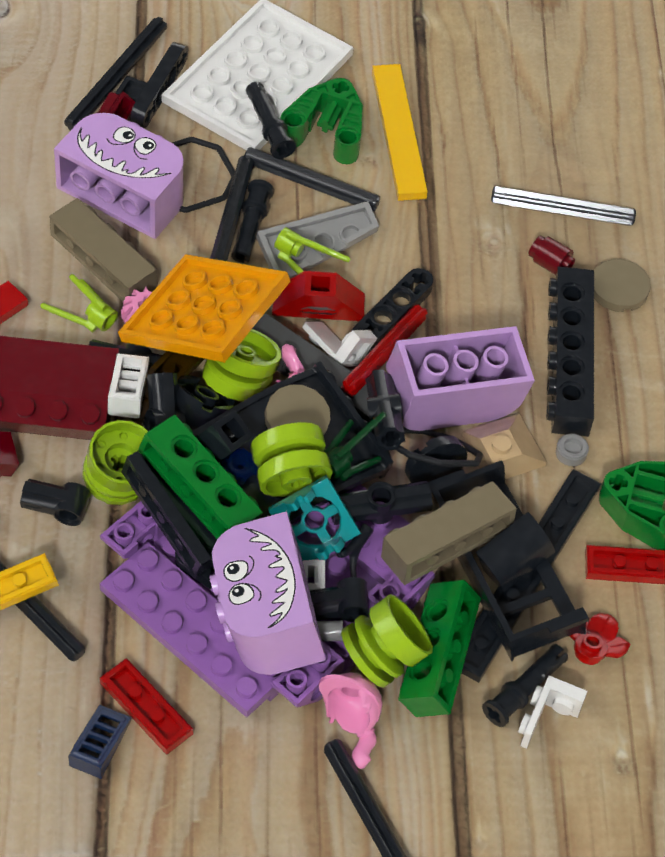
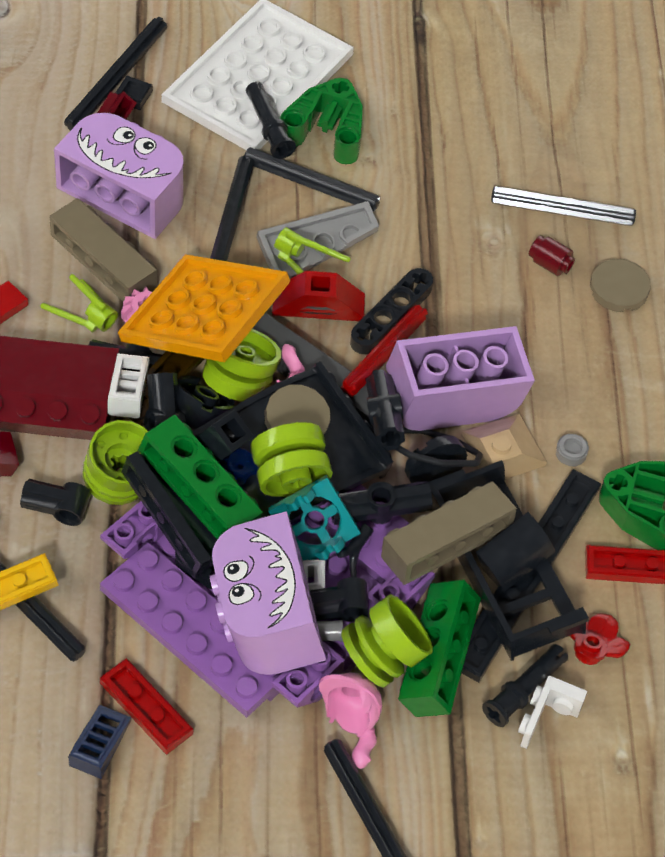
(160, 81): black beam -> none
(227, 163): black piece -> none
(254, 211): black pin -> none
(341, 458): dark green plant -> none
(349, 351): white bracket -> none
(399, 132): yellow tile -> none
(572, 352): black brick -> none

